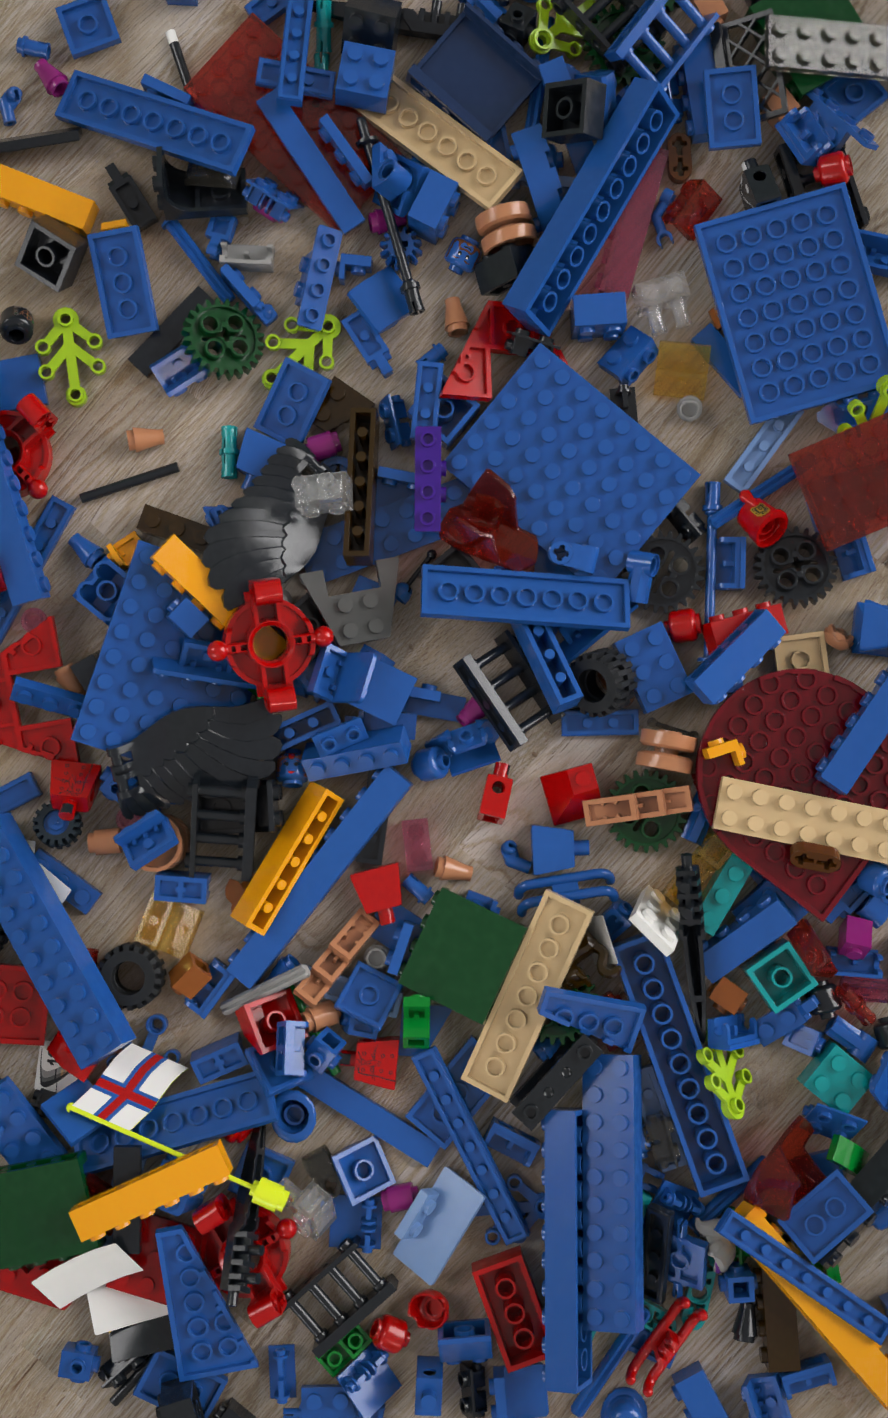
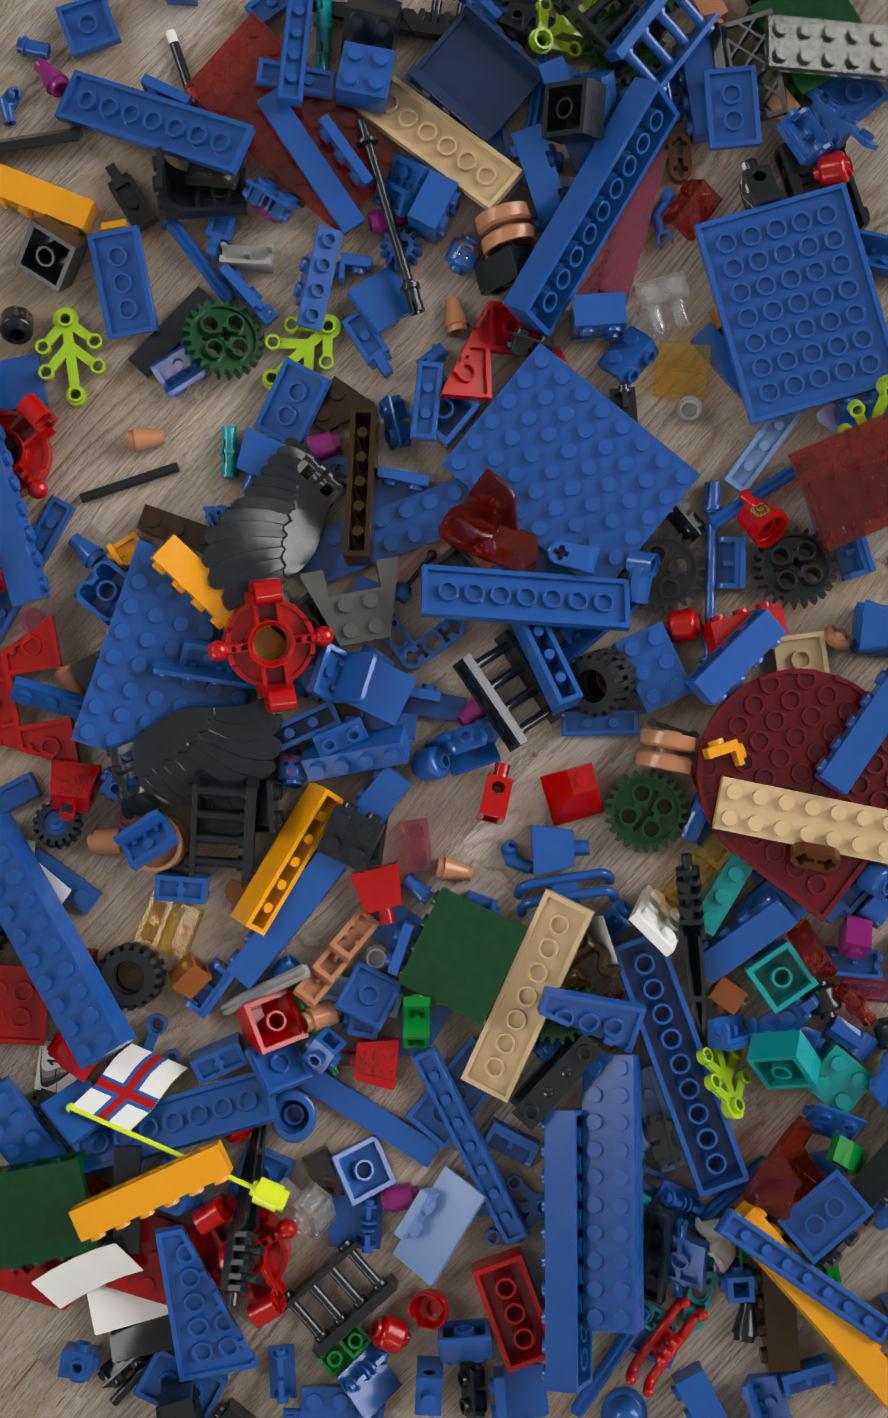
(186, 616): blue brick -> none
(290, 1048): hinge -> none
(323, 493): clear brick -> none
(351, 835): none -> black plate
(387, 175): blue plate -> none
(410, 645): none -> blue beam
(428, 479): dark purple bracket -> none
(638, 805): nougat slope -> none
(784, 1059): none -> teal brick

